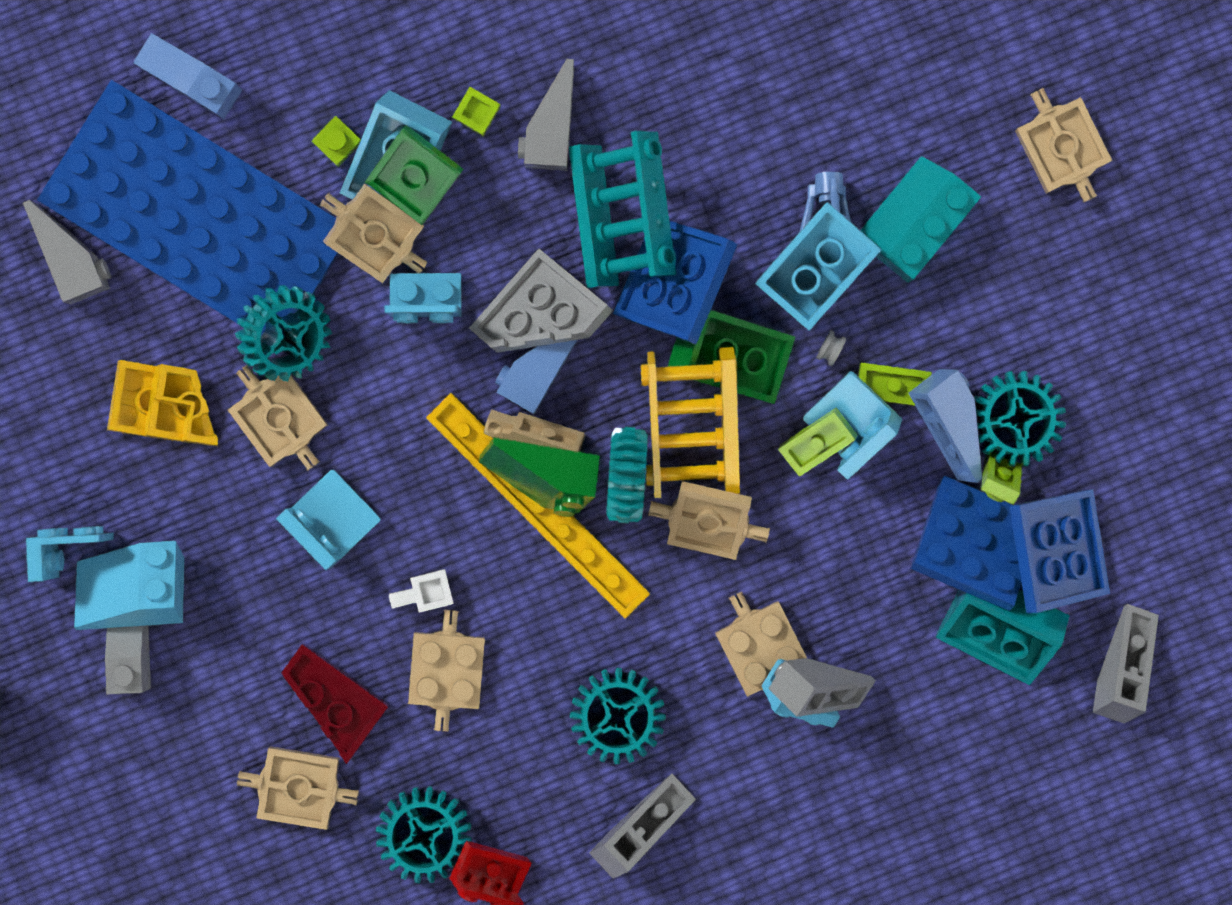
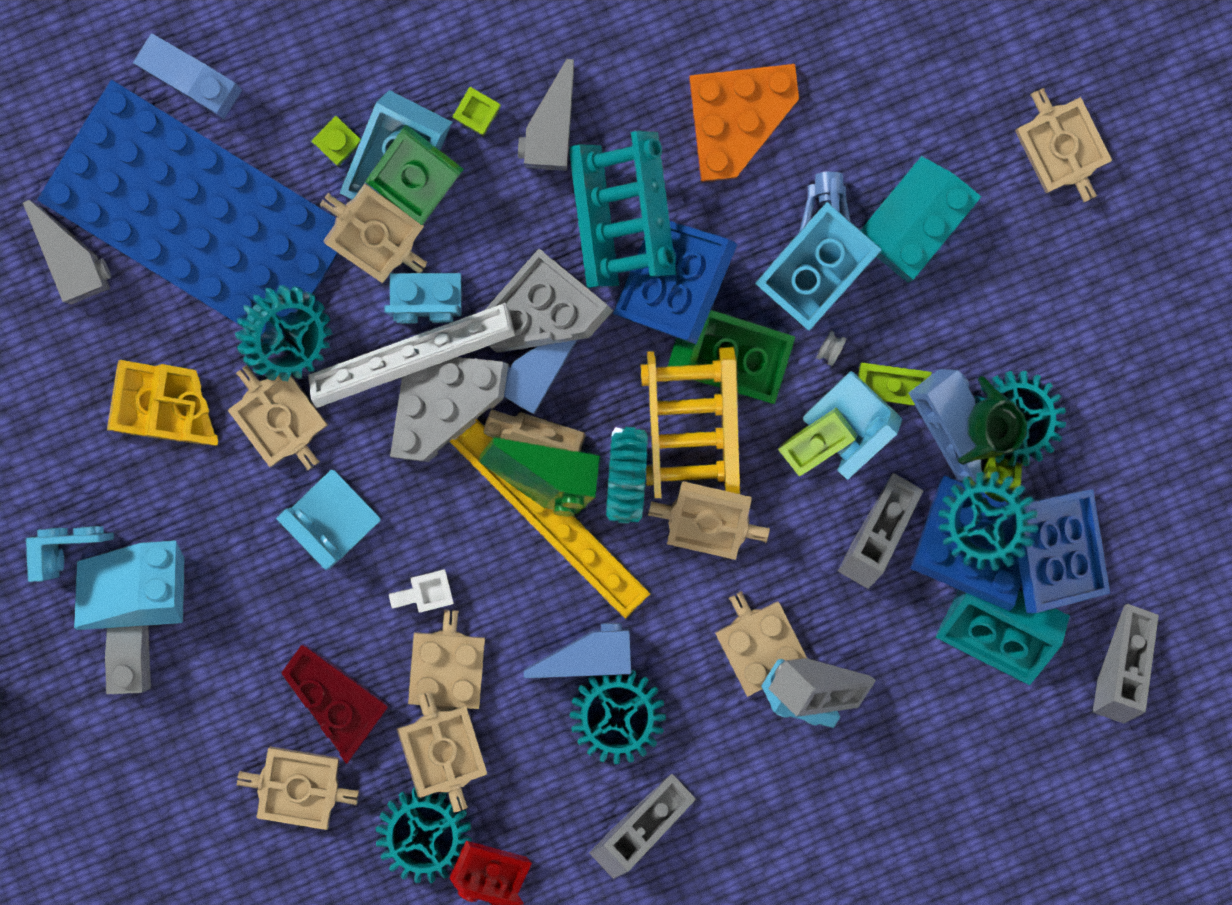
(411, 355): none -> white tile
(442, 751): none -> tan plate
(443, 404): none -> light grey plate
(593, 654): none -> medium blue slope
(737, 115): none -> orange plate
(881, 532): none -> light grey slope
(981, 505): none -> teal gear
(994, 425): none -> dark green piece

